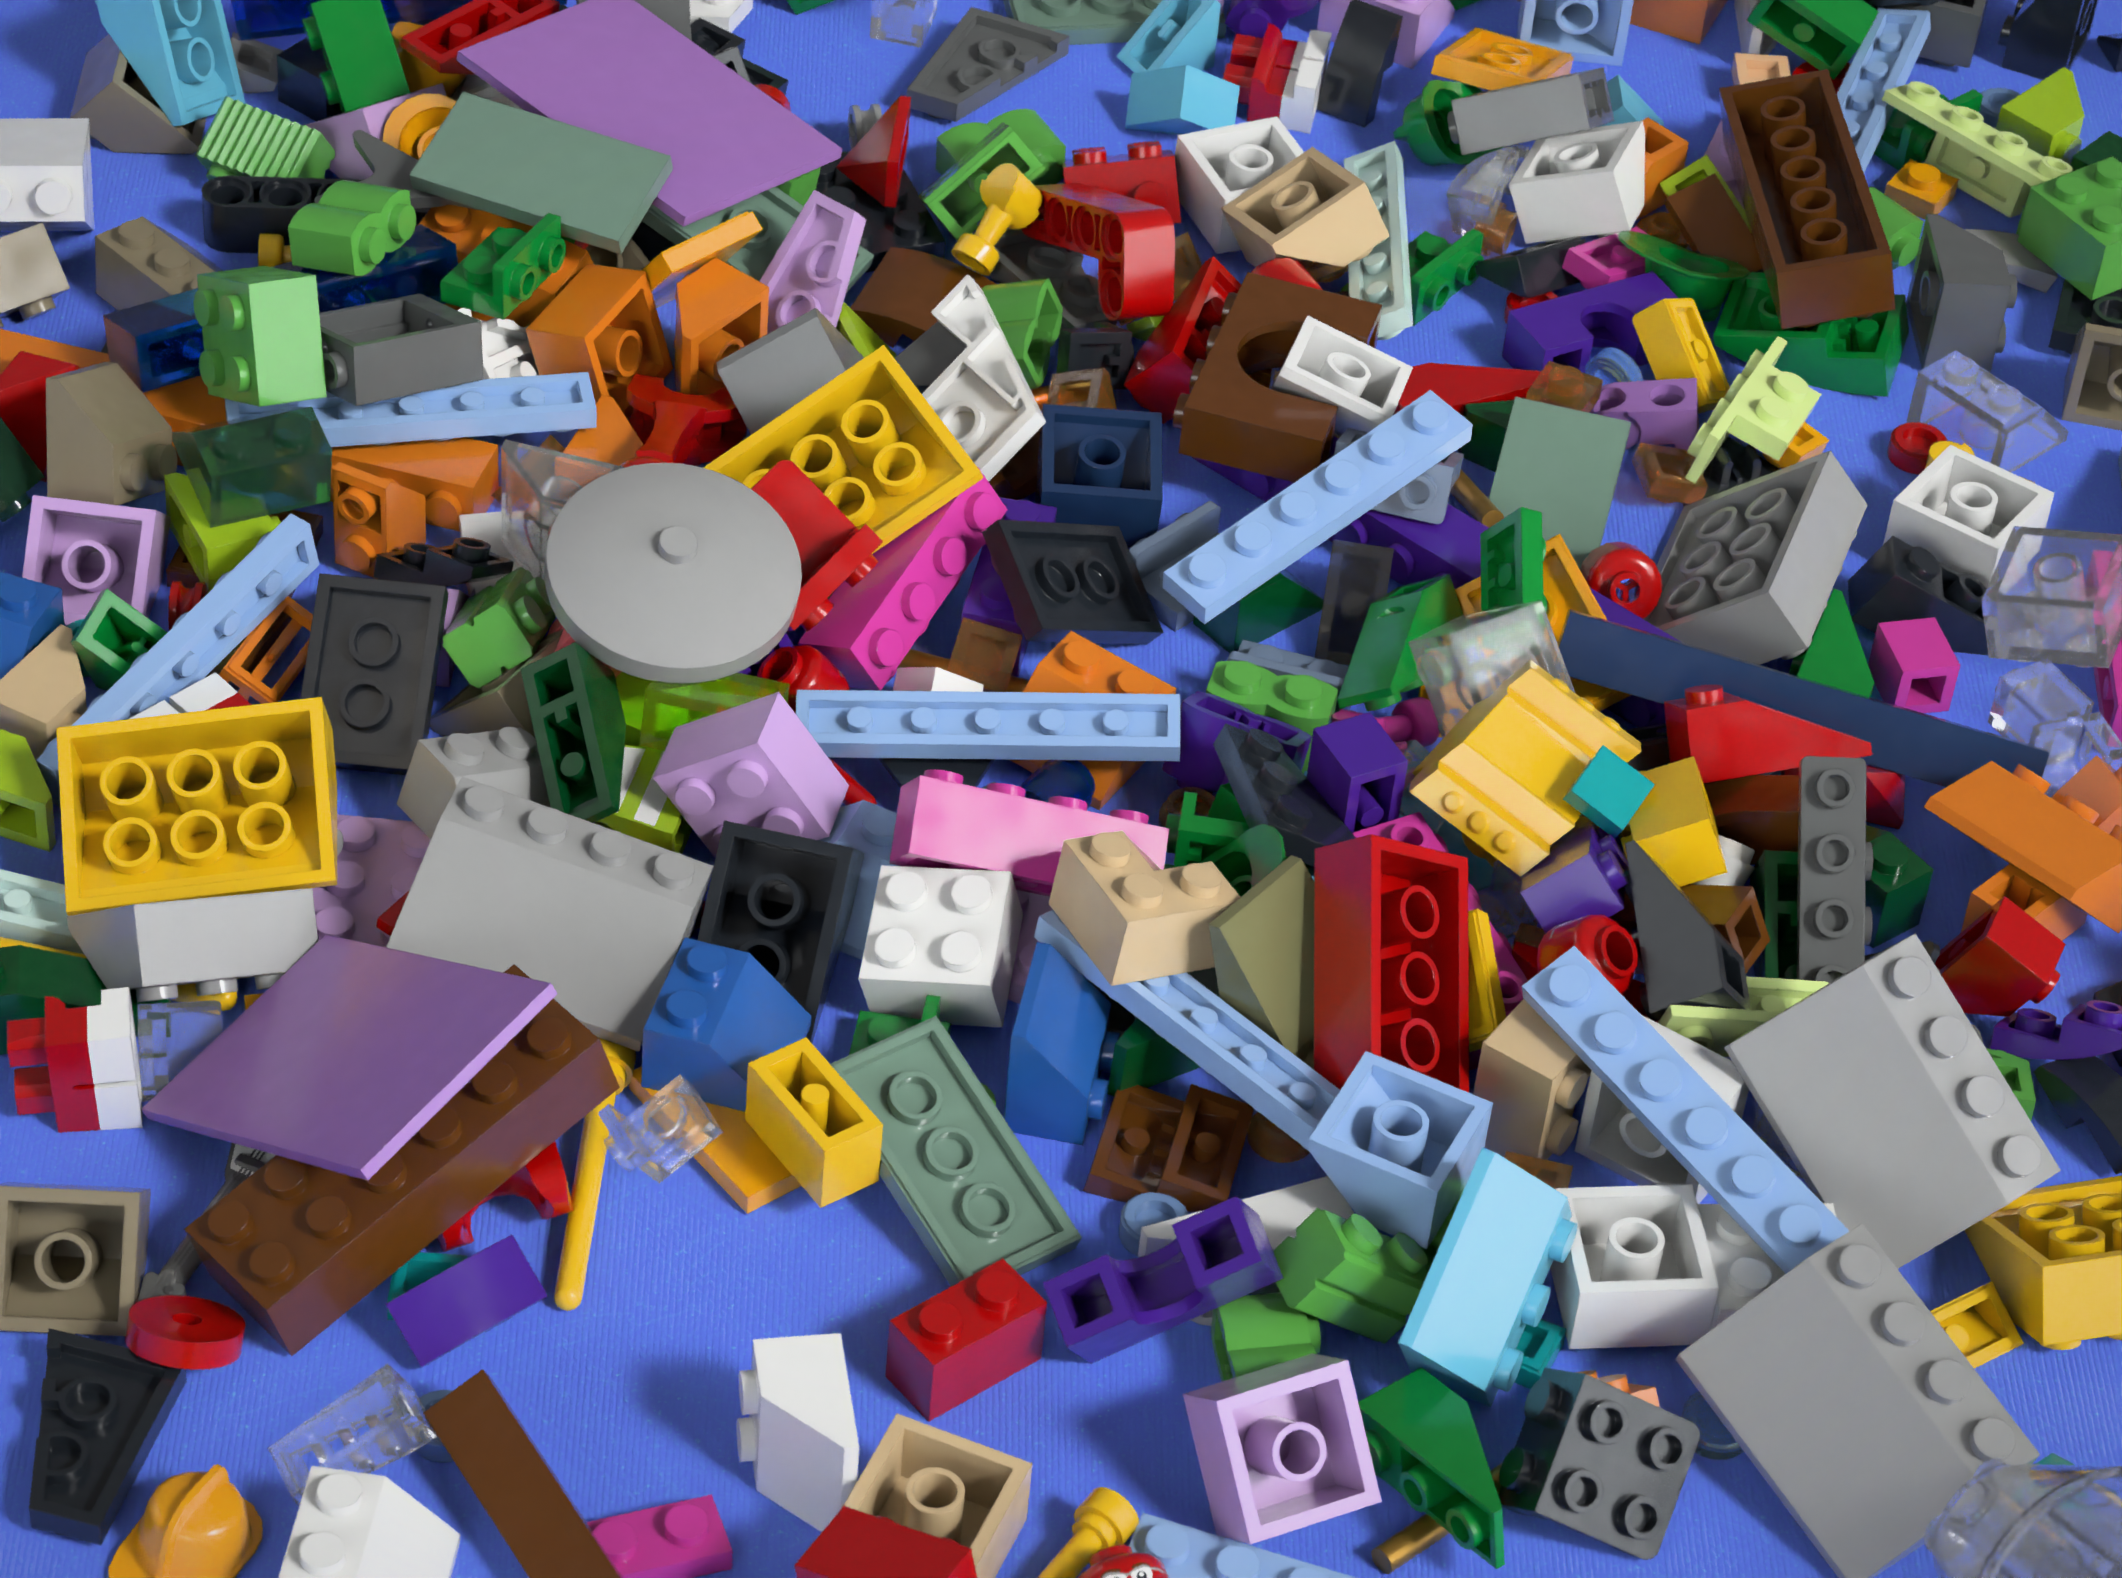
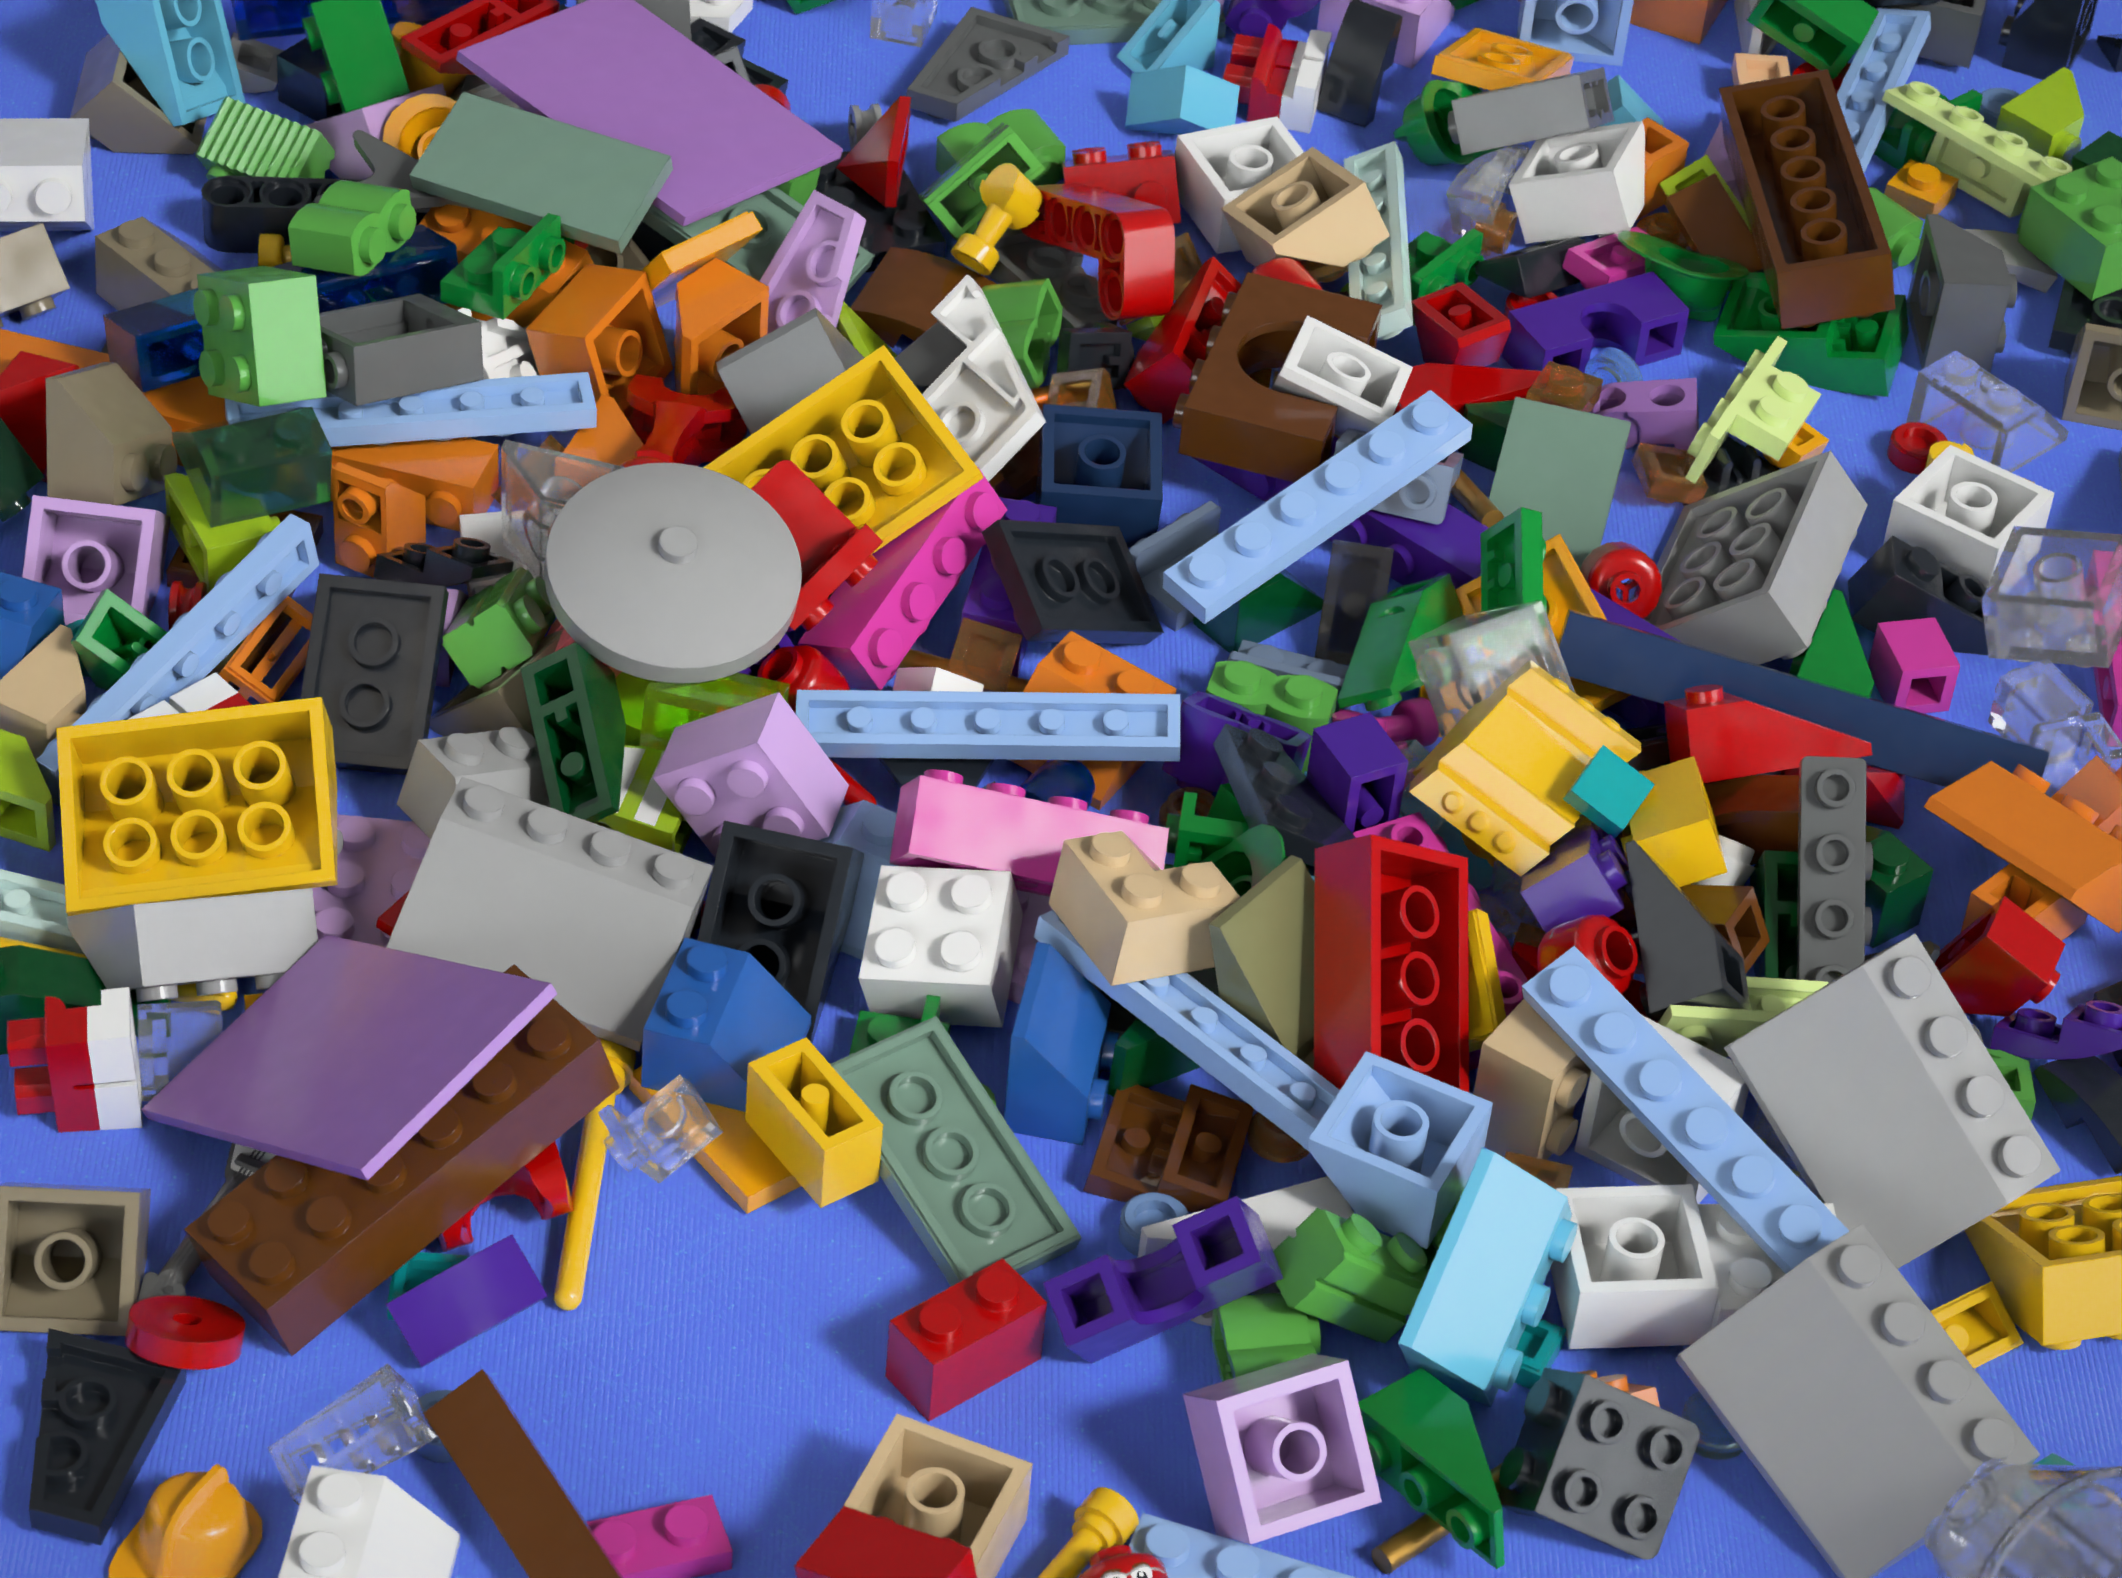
(799, 1425): white slope -> none
(1459, 327): none -> red slope
(1681, 348): yellow slope -> none

